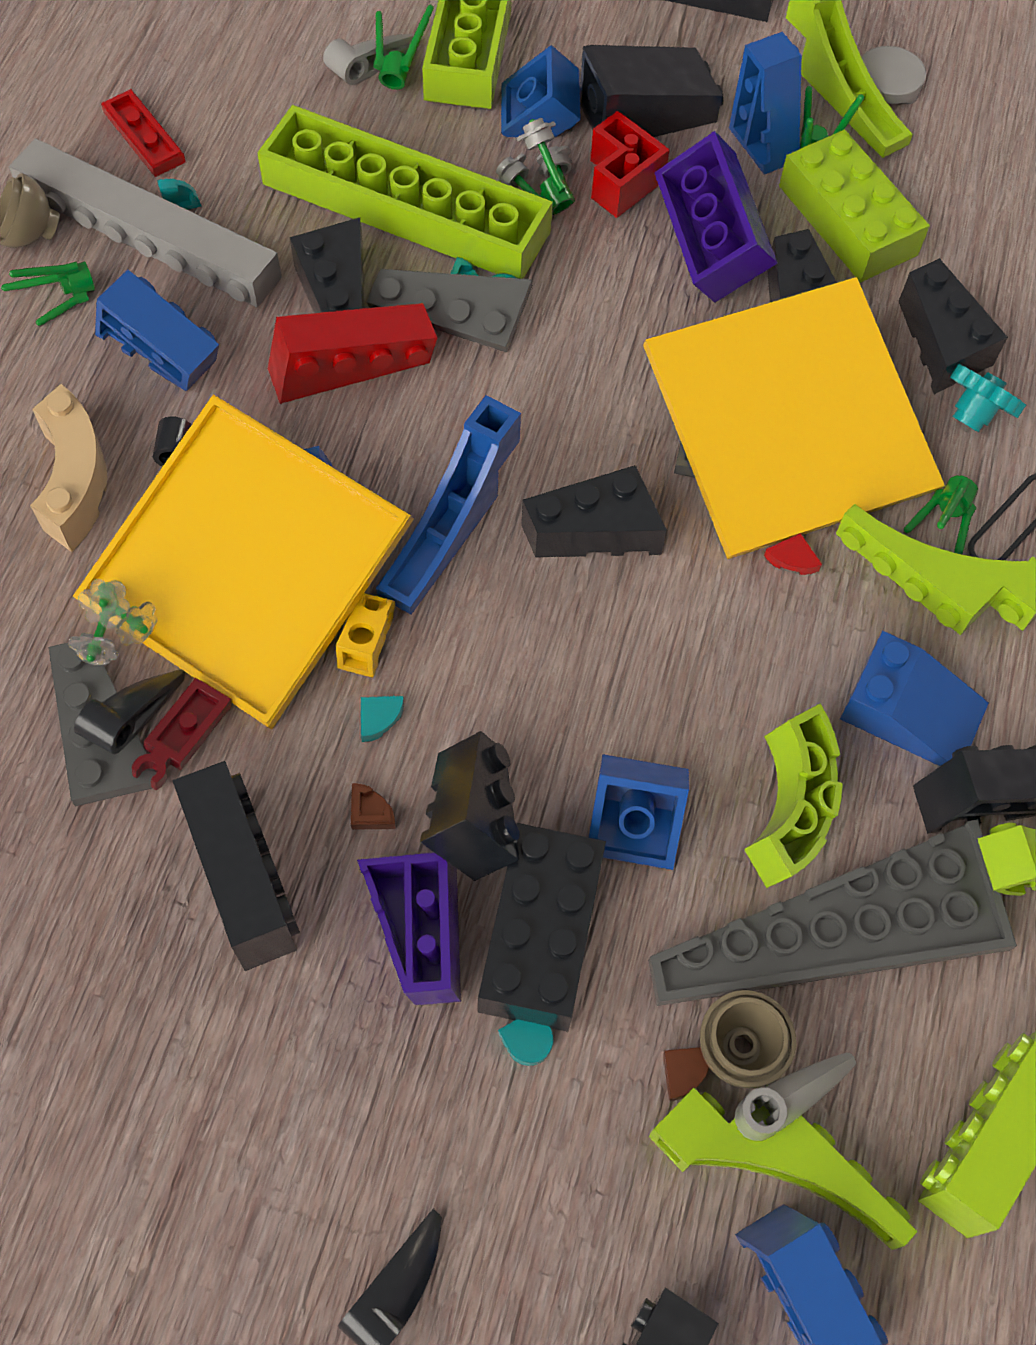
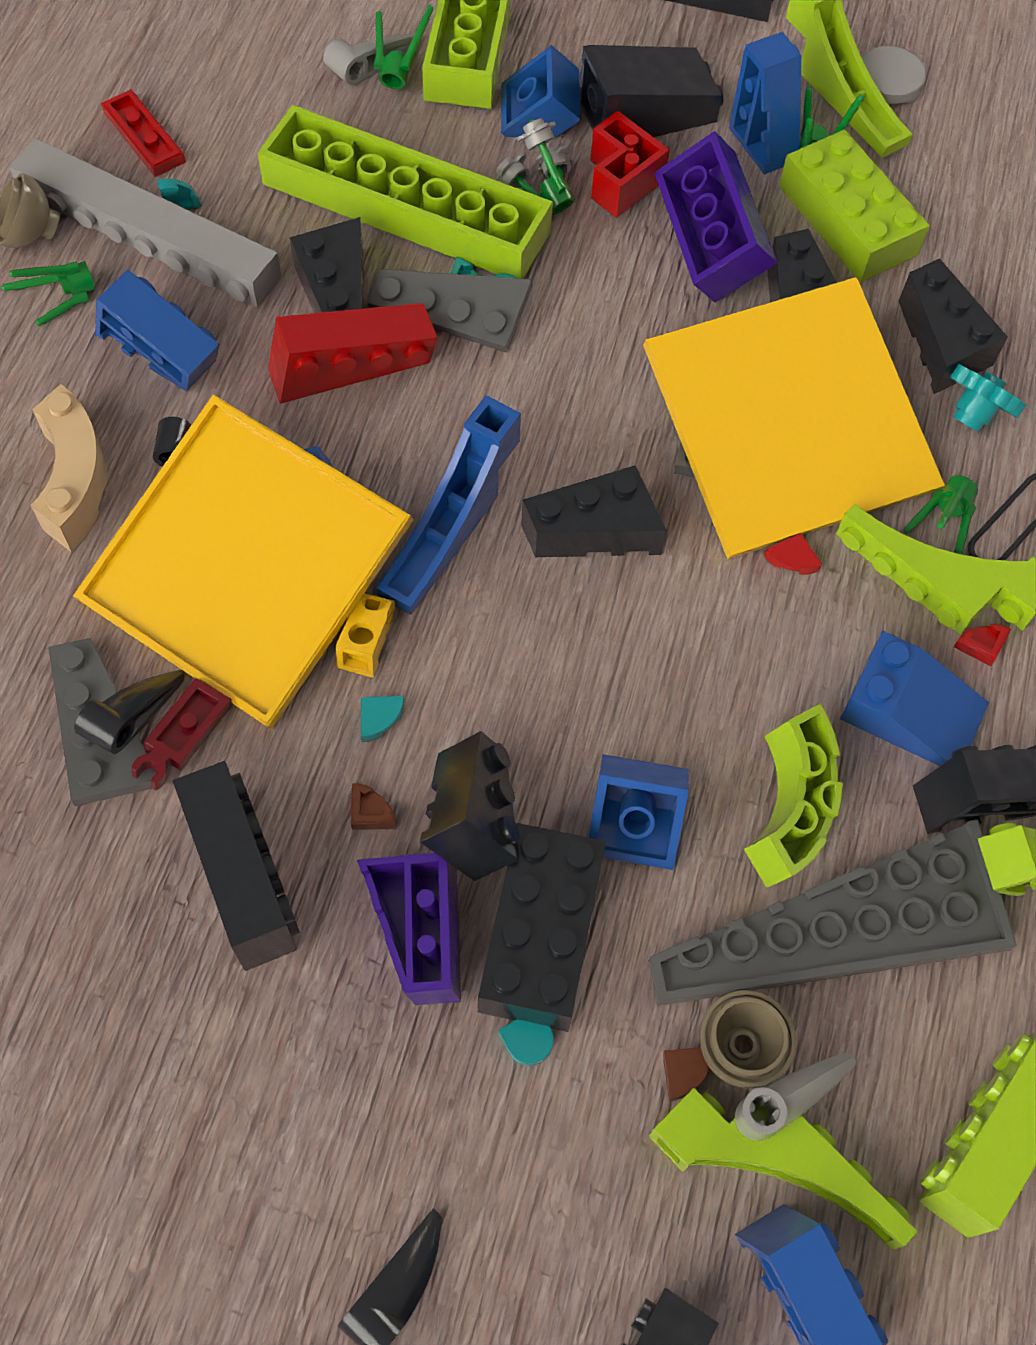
(106, 607): clear plant -> none
(983, 642): none -> red tile

